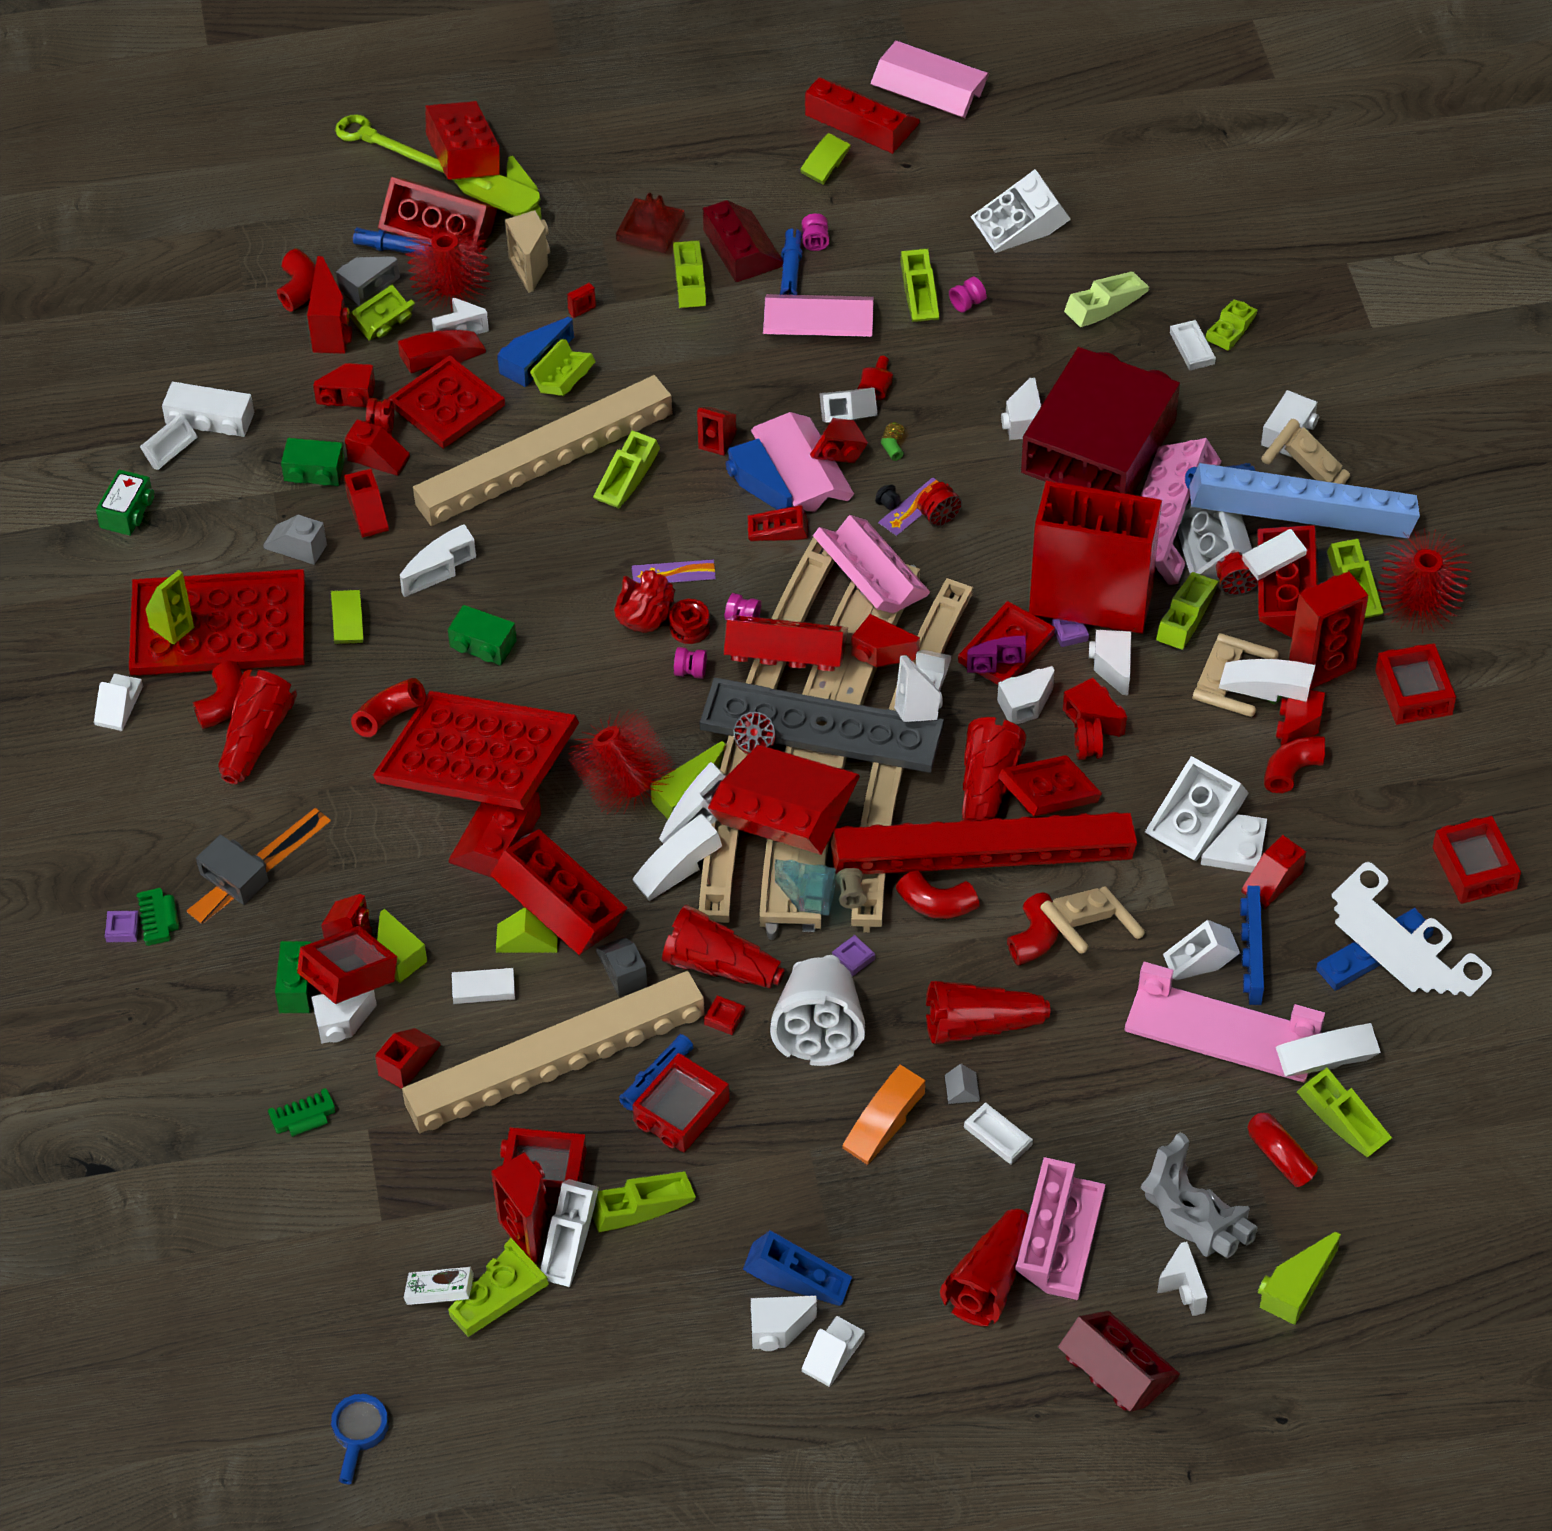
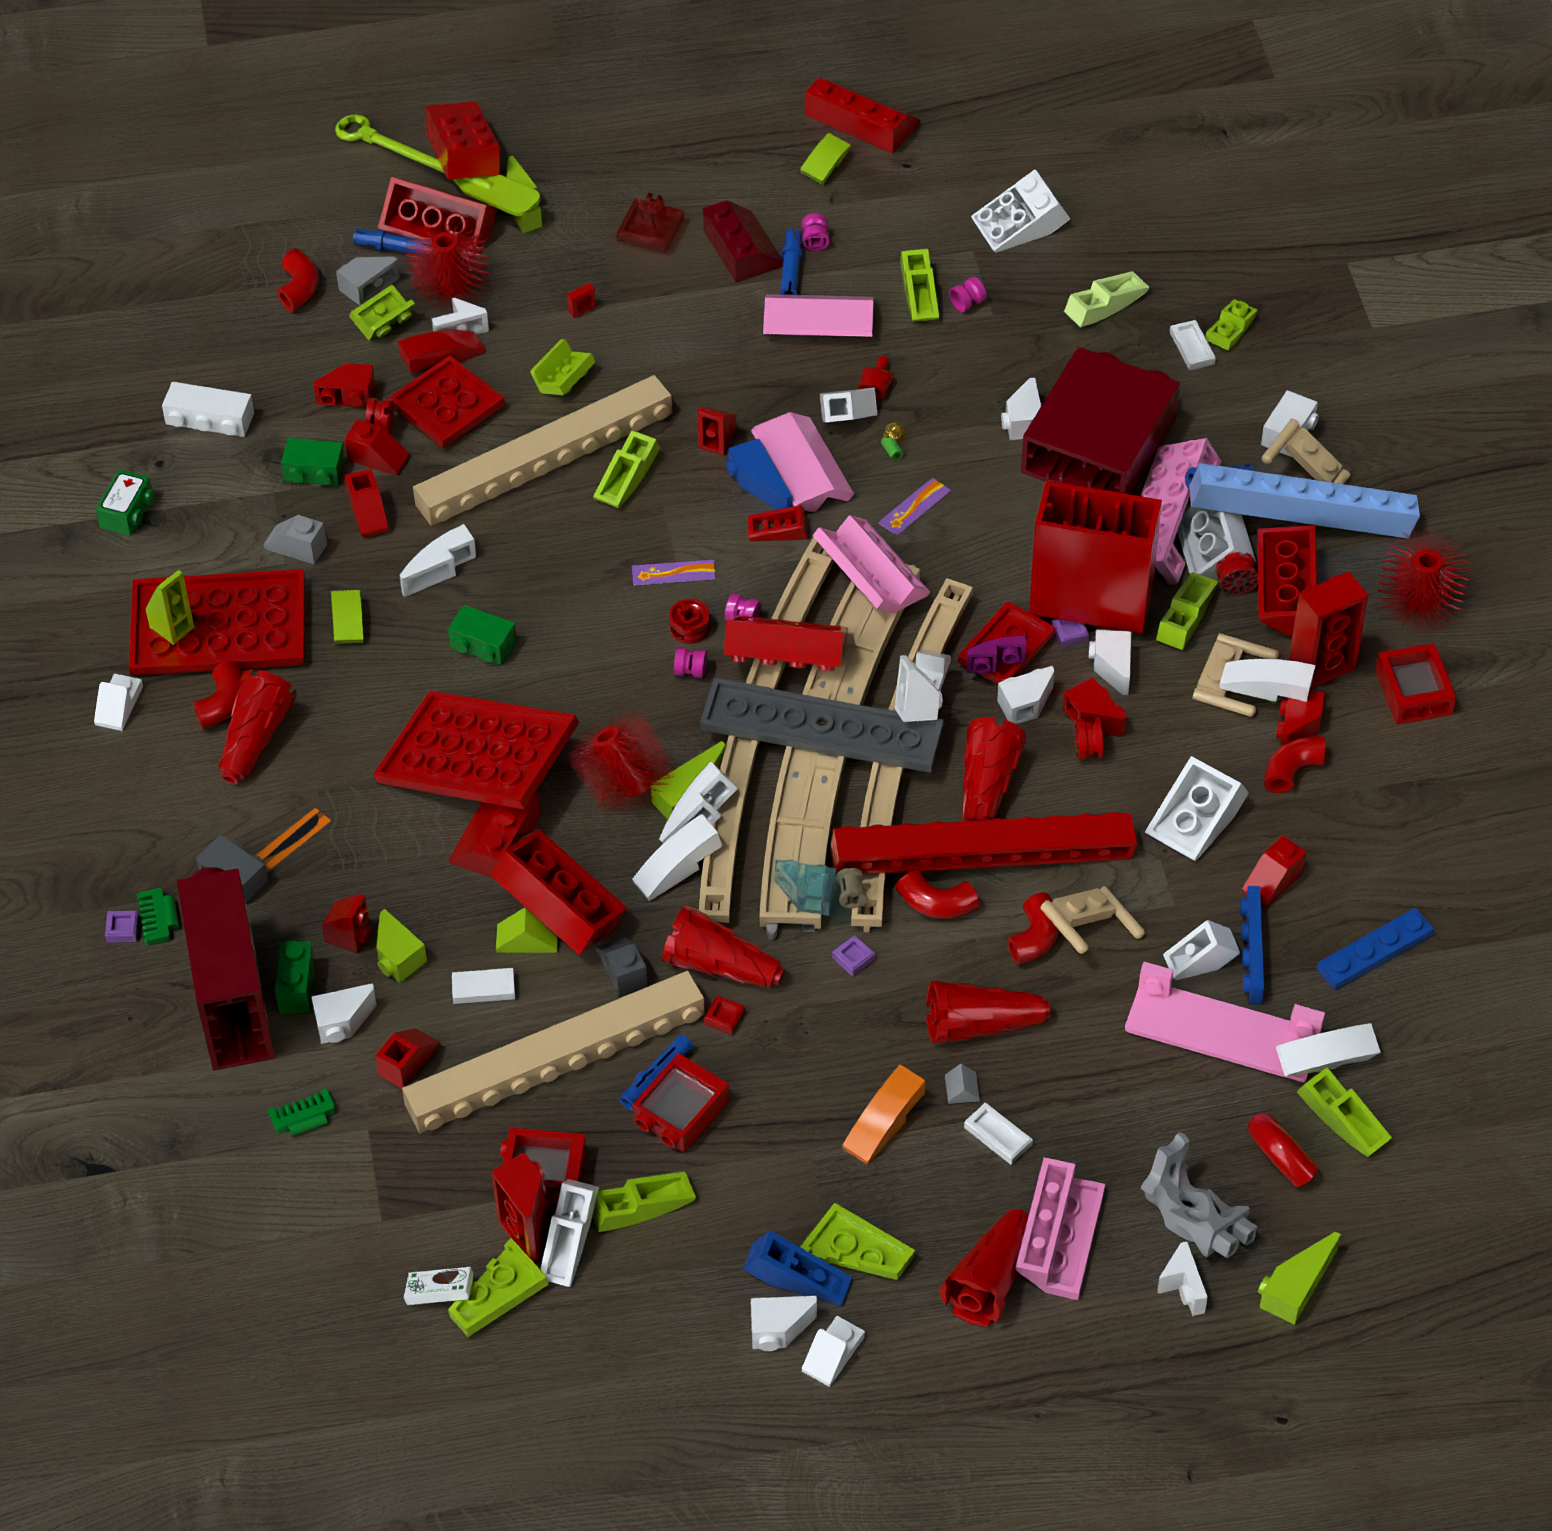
(168, 441): white tile -> none
(224, 968): none -> dark red brick
(327, 313): red slope -> none
(347, 964): red window -> none
(358, 1425): piece -> none
(387, 705): red cylinder -> none
(527, 350): blue slope -> none
(528, 247): tan slope -> none
(644, 604): red hair -> none
(689, 274): lime slope -> none
(754, 731): wheel -> none
(784, 798): red slope -> none
(818, 1013): white cone -> none
(840, 442): red slope -> none
(858, 1245): none -> lime wing
(882, 642): red slope -> none
(887, 496): black piece -> none
(929, 78): bright pink slope -> none
(939, 503): red wheel -> none
(1049, 785): red plate -> none
(1117, 1360): slope -> none
(1238, 845): white wing -> none
(1274, 554): white tile -> none
(1349, 557): lime slope -> none
(1401, 953): white piece -> none
(1476, 859): red window -> none

